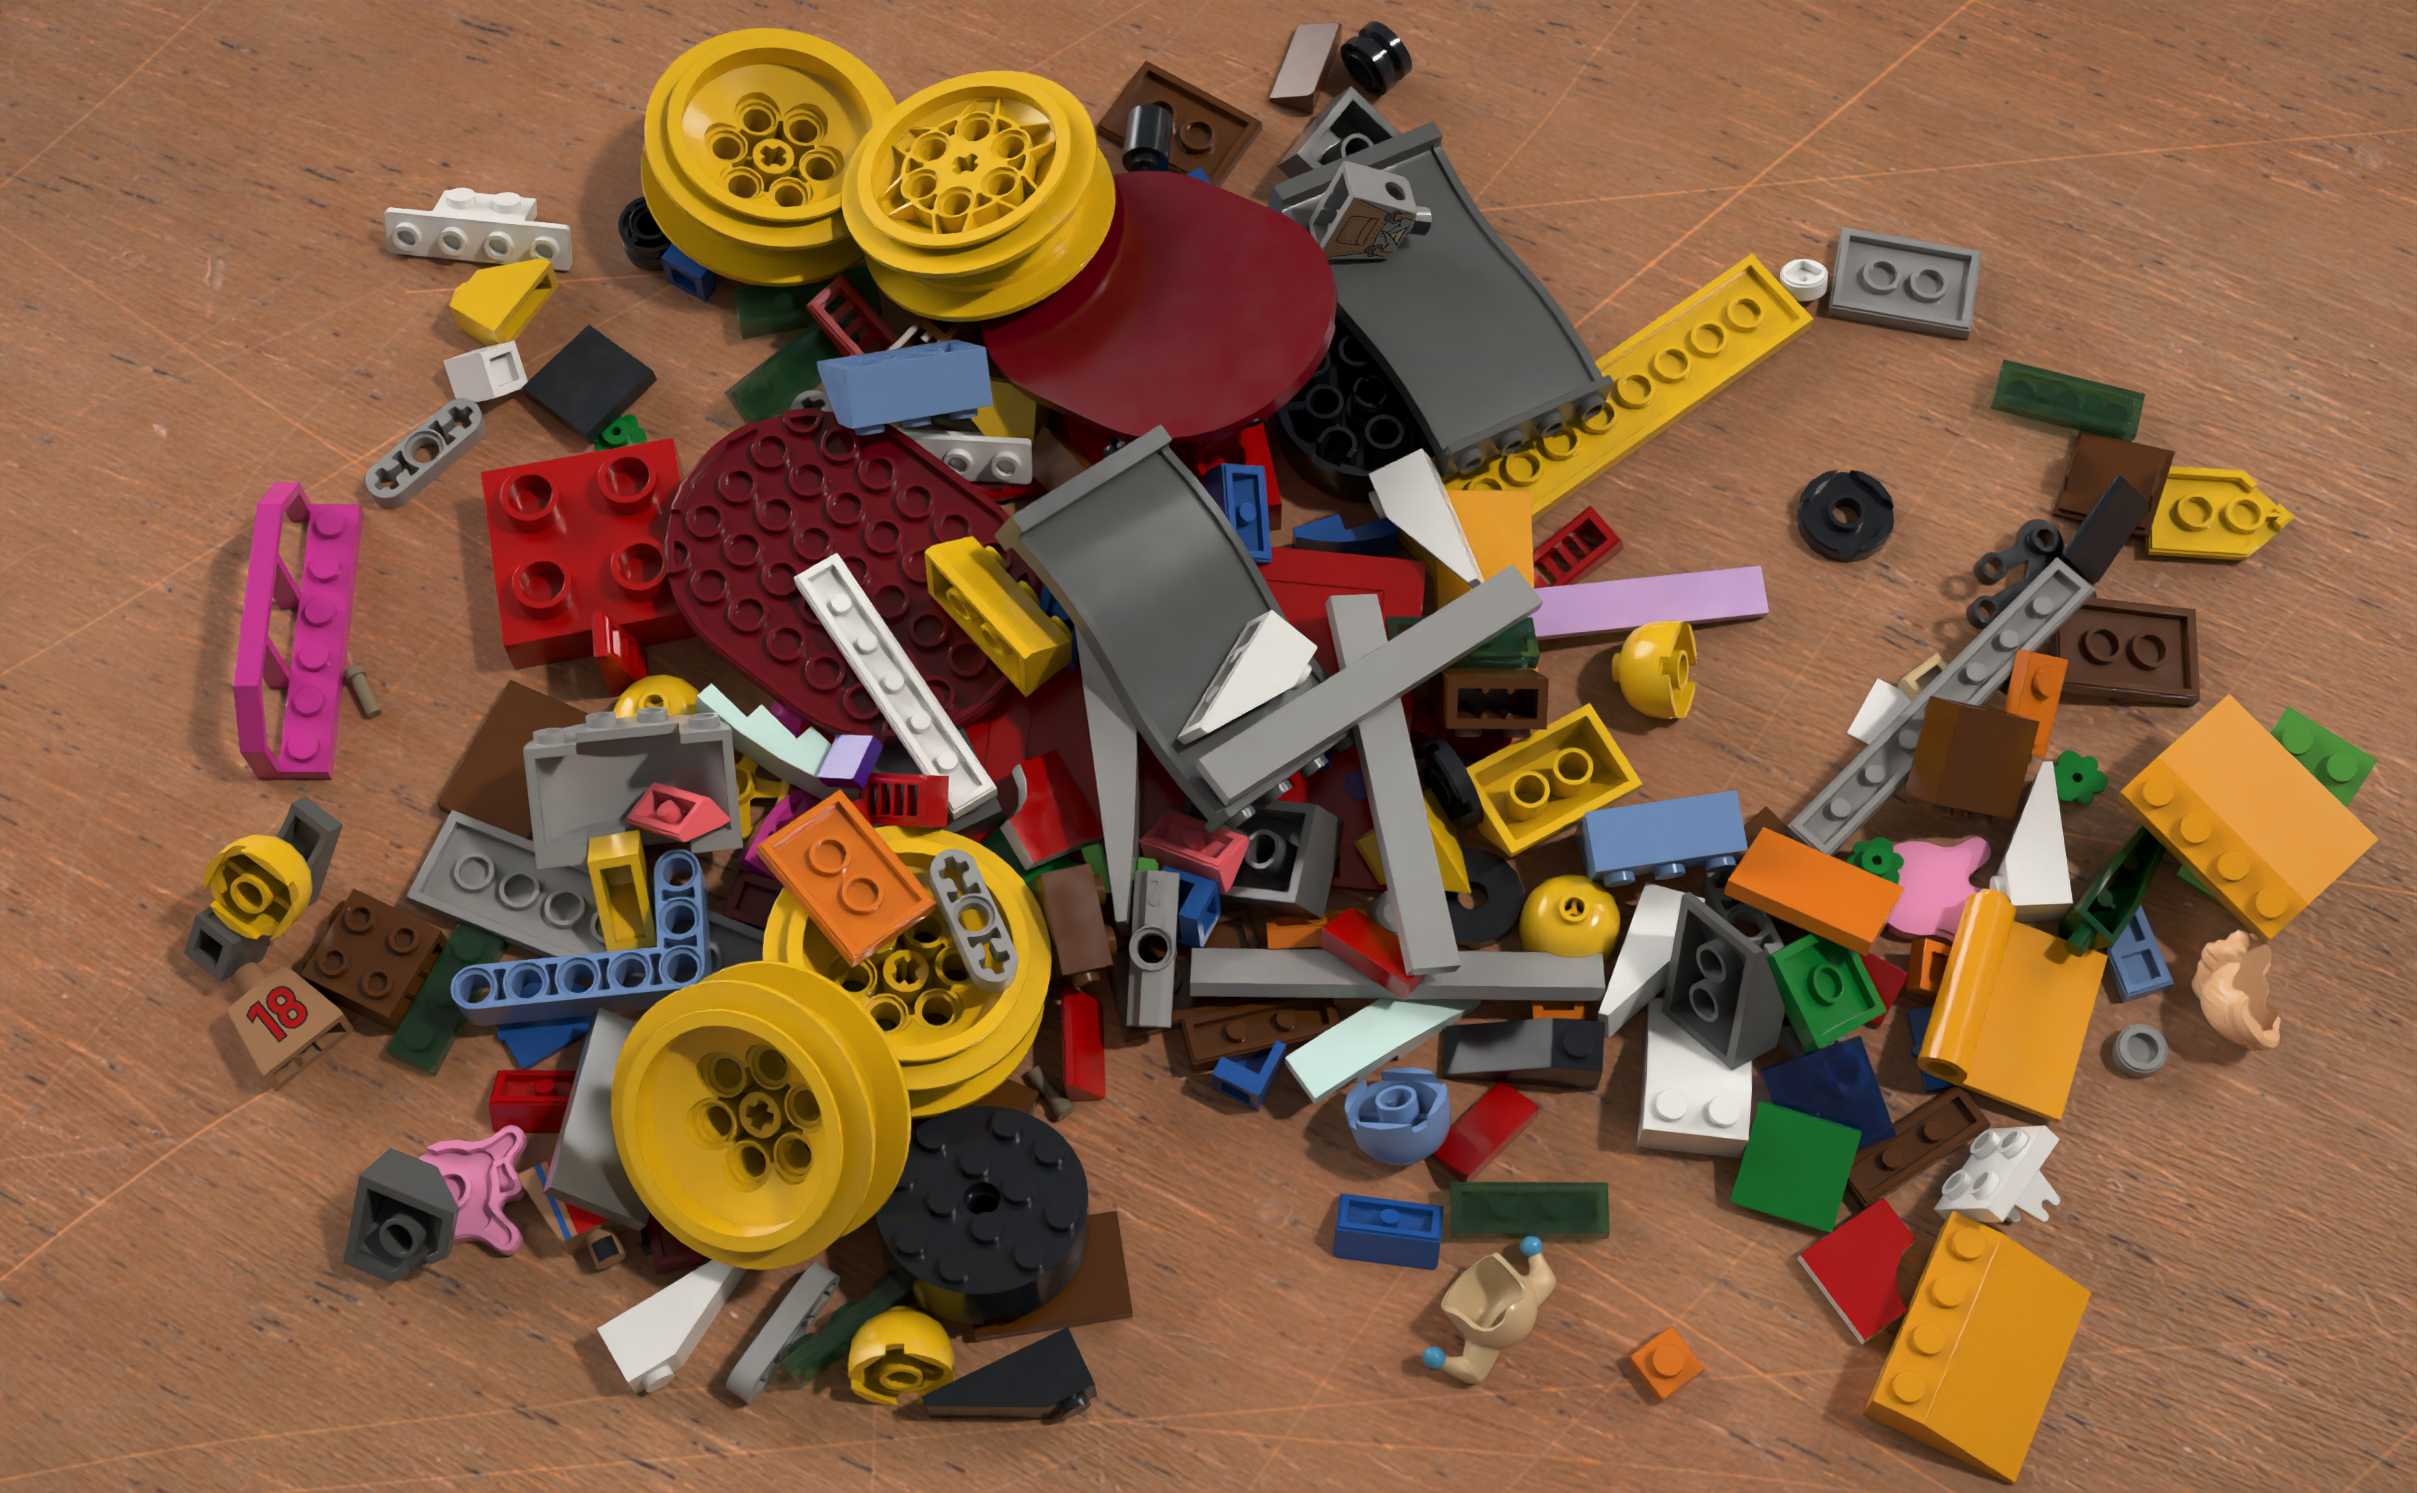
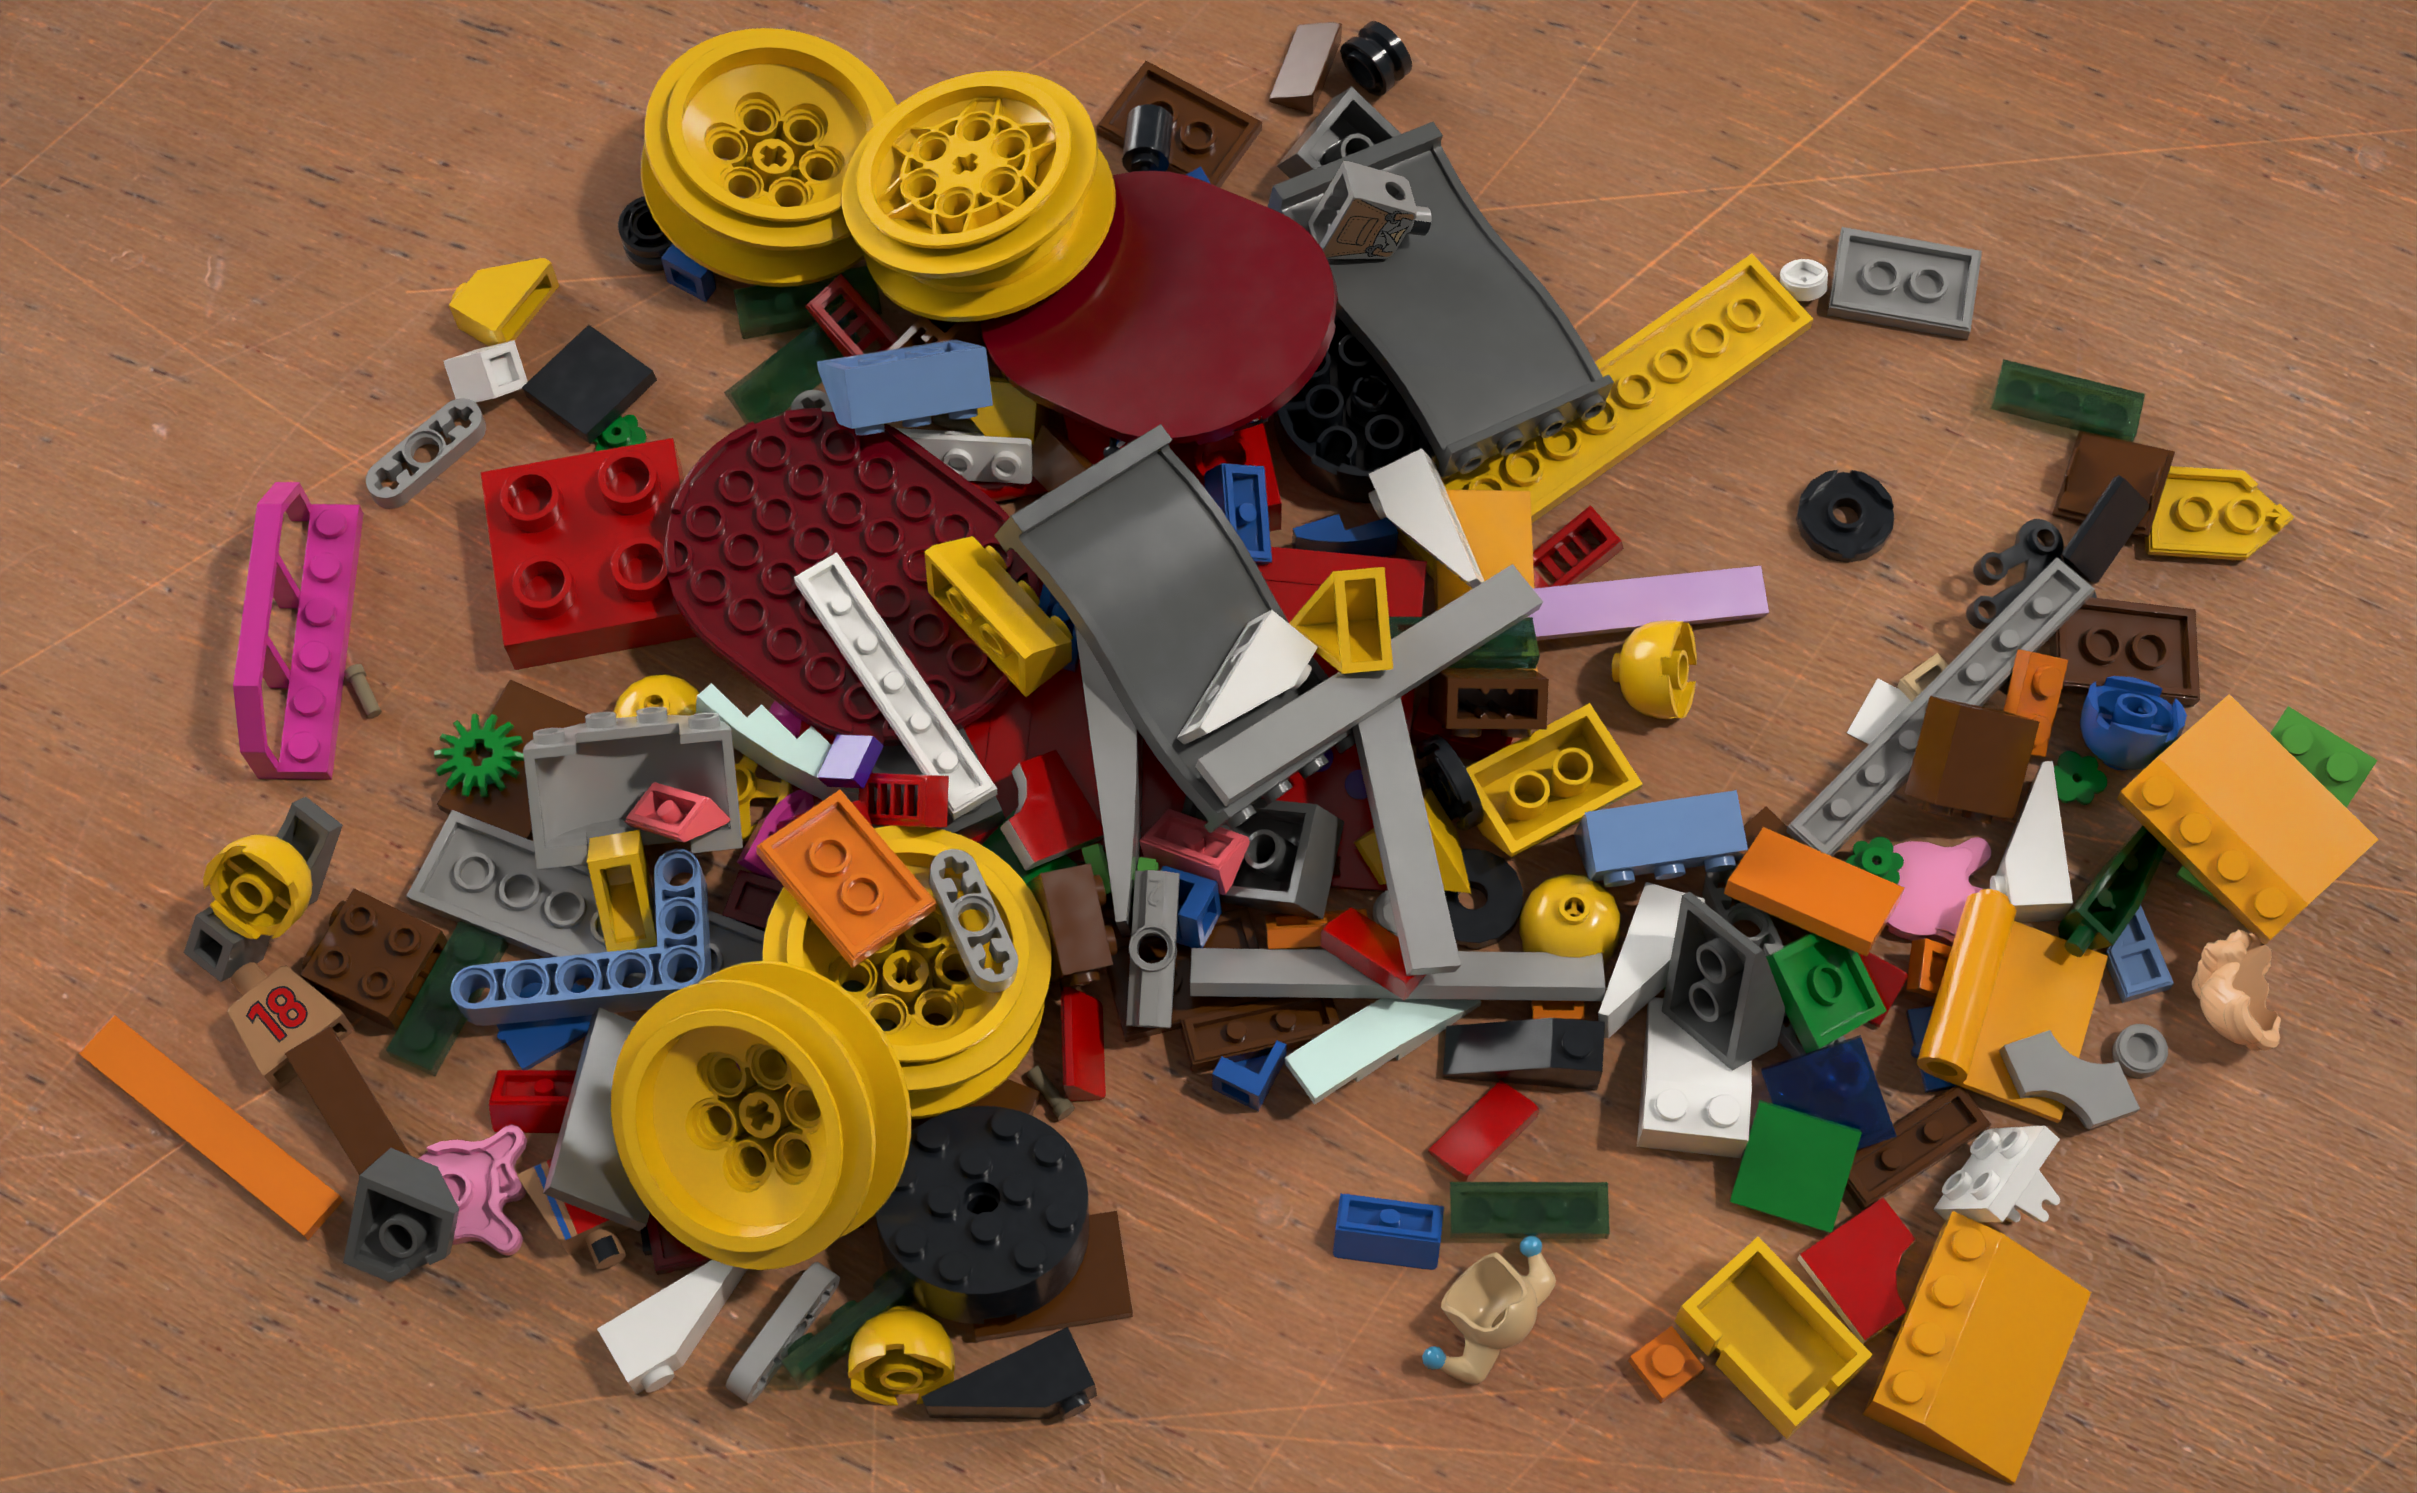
(211, 1127): none -> orange tile
(344, 1099): none -> reddish brown tile
(479, 230): white bracket -> none
(491, 768): none -> green gear
(617, 654): red slope -> none
(1349, 621): none -> yellow slope
(1400, 1116): medium blue cylinder -> none
(1772, 1337): none -> yellow piece
(2089, 1089): none -> light grey tile
(2129, 722): none -> blue cylinder

